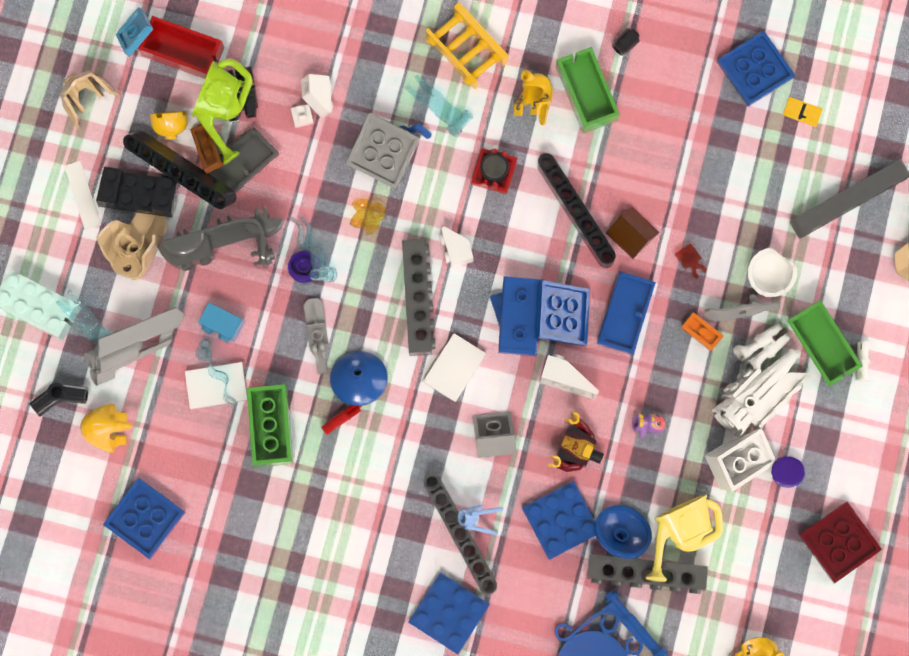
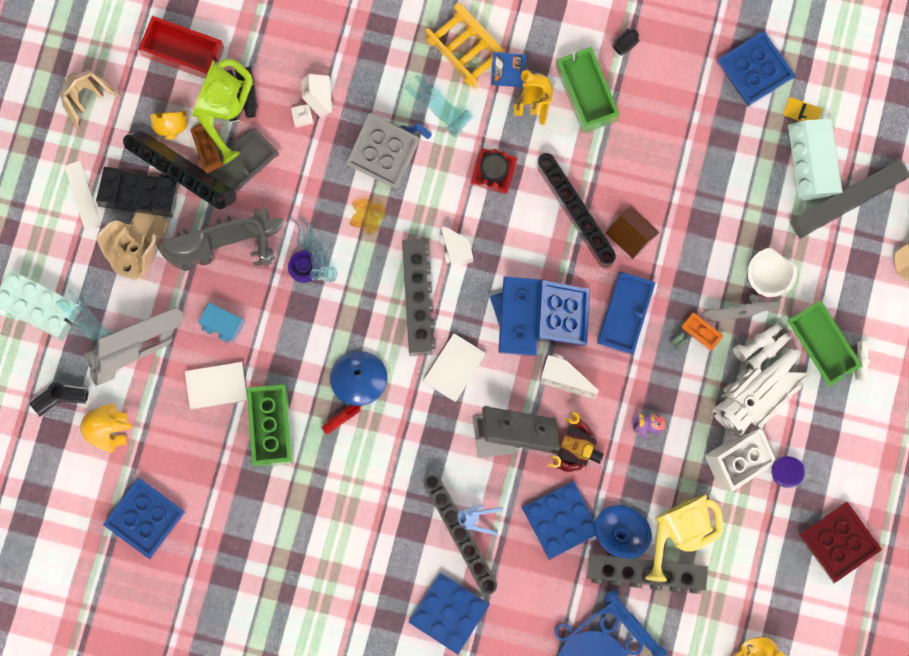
(134, 31): dark azure tile -> none
(203, 353): clear light blue flag -> none
(316, 324): light grey piece -> none
(508, 69): none -> blue sticker
(520, 429): none -> dark grey container
(679, 341): none -> sand green bush
(689, 258): clear red plate -> none
(815, 159): none -> light aqua slope

